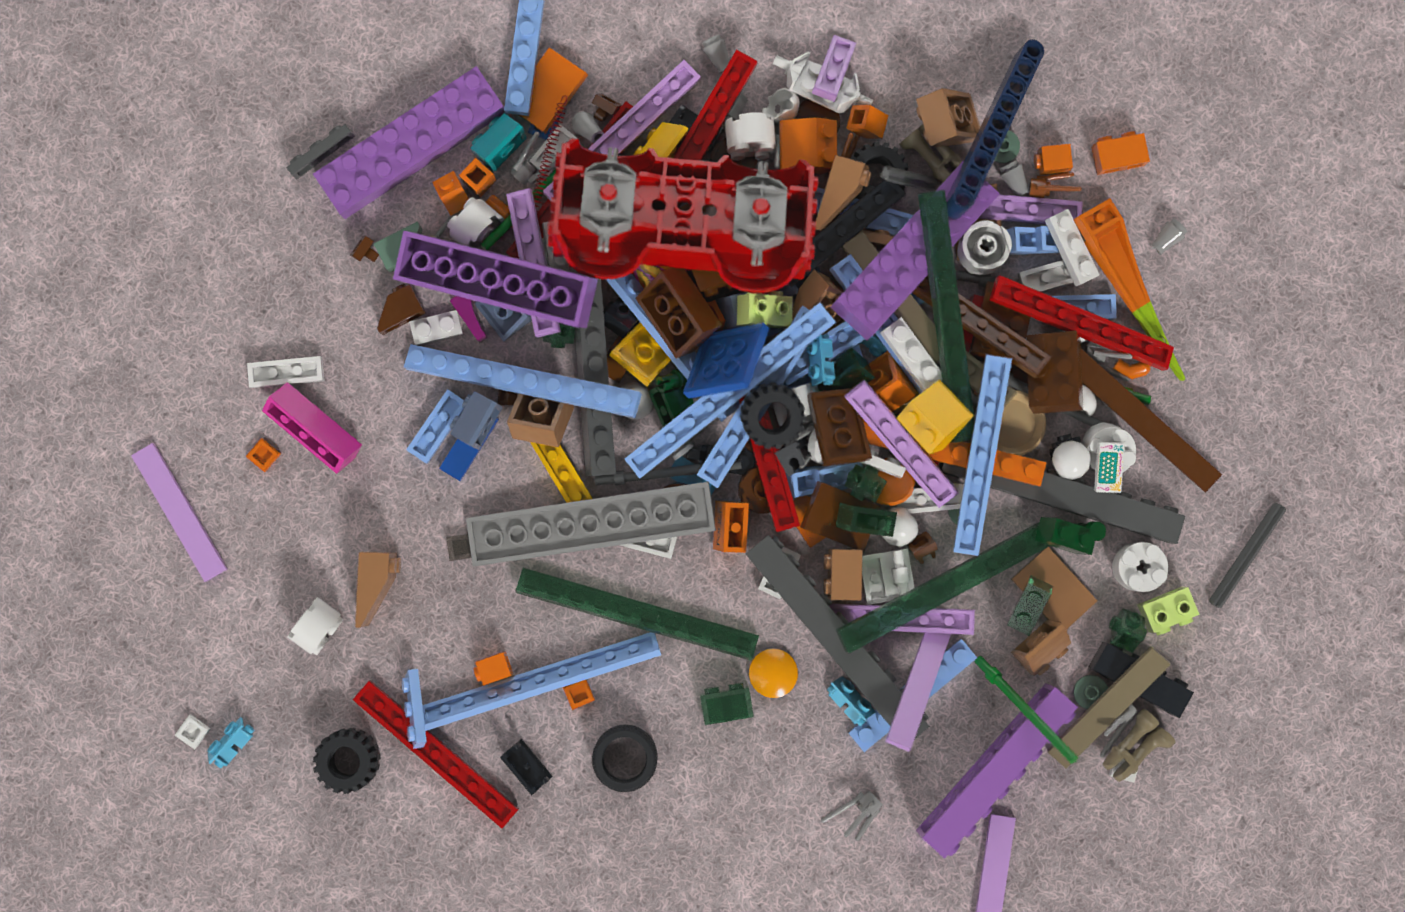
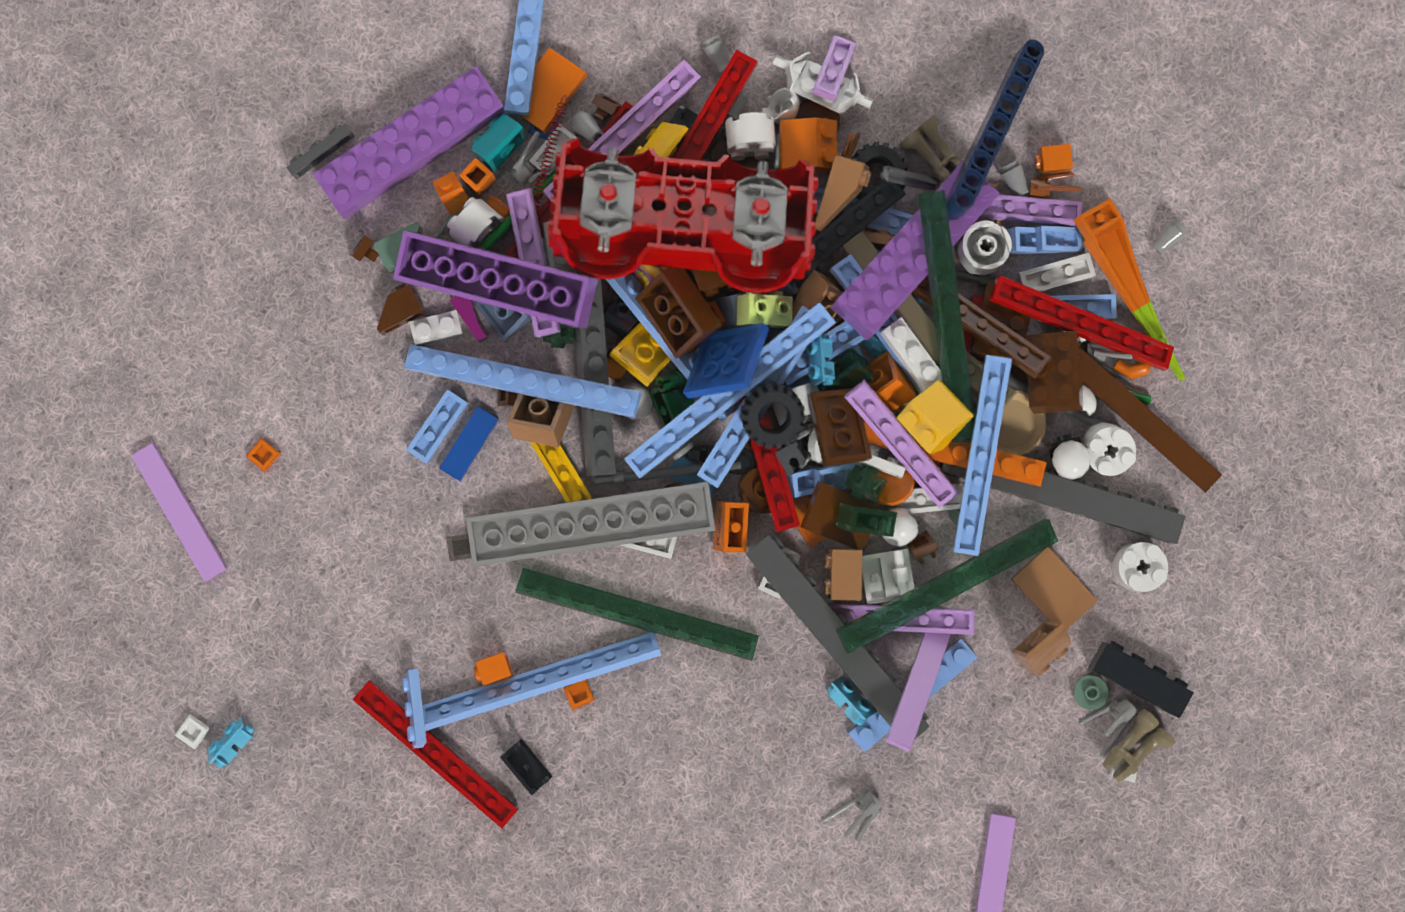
(283, 371): white plate -> none
(311, 427): dark pink brick -> none
(314, 625): white brick -> none
(331, 775): black tyre -> none
(374, 580): medium nougat slope -> none
(475, 420): sand blue slope -> none
(606, 777): black tyre -> none
(726, 704): clear green brick -> none
(773, 673): light orange dish -> none
(867, 121): orange brick -> none
(948, 117): medium nougat slope -> none
(994, 676): green bar -> none
(994, 773): medium lavender brick -> none
(1008, 149): sand green piece -> none
(1030, 605): clear green brick -> none
(1069, 536): dark green hinge -> none
(1072, 247): white plate -> none
(1109, 467): tile -> none
(1112, 703): dark tan tile -> none
(1120, 153): orange brick -> none
(1127, 630): clear green brick -> none
(1168, 610): yellowish green brick -> none
(1247, 555): dark grey axle -> none

